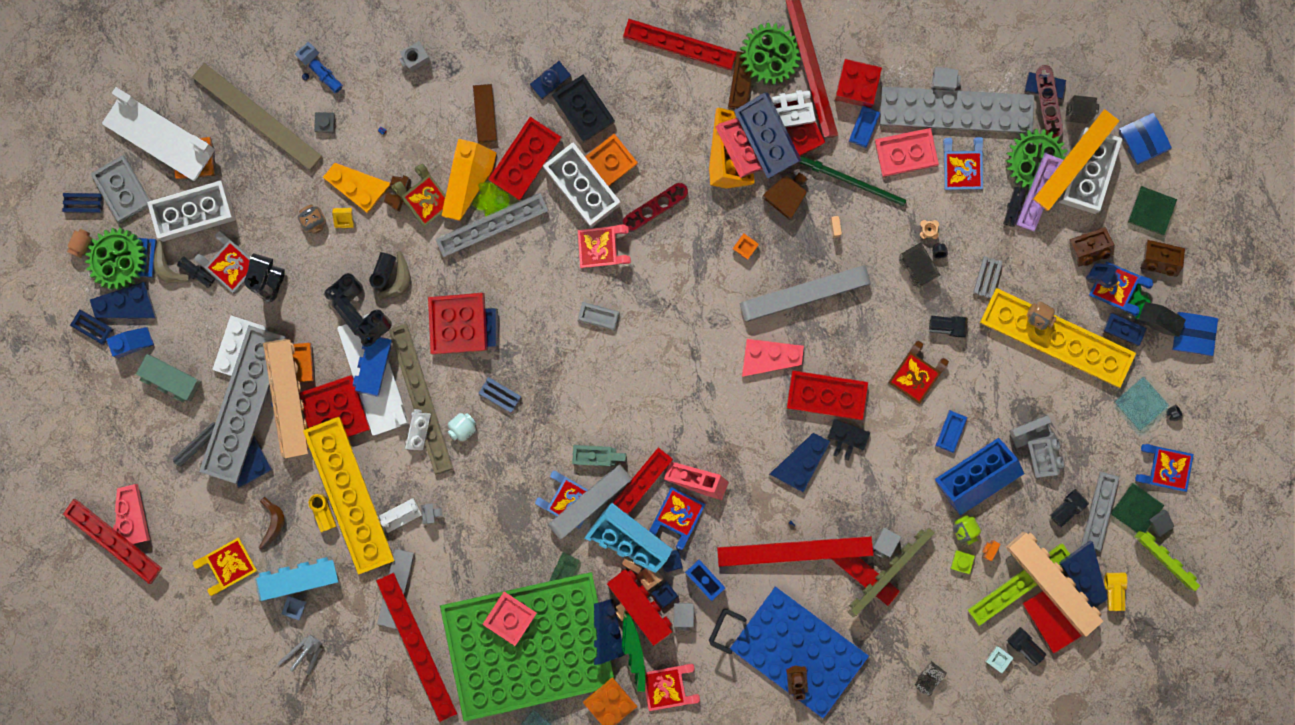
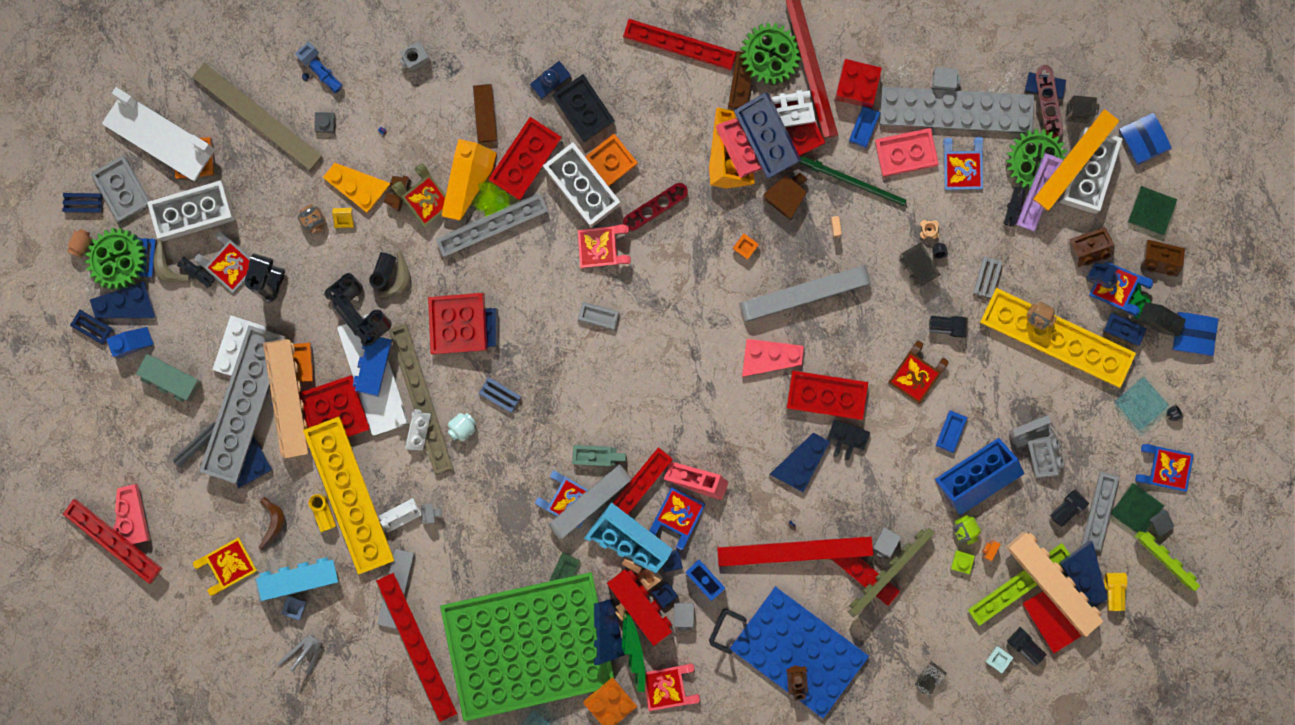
(509, 618): coral plate -> none

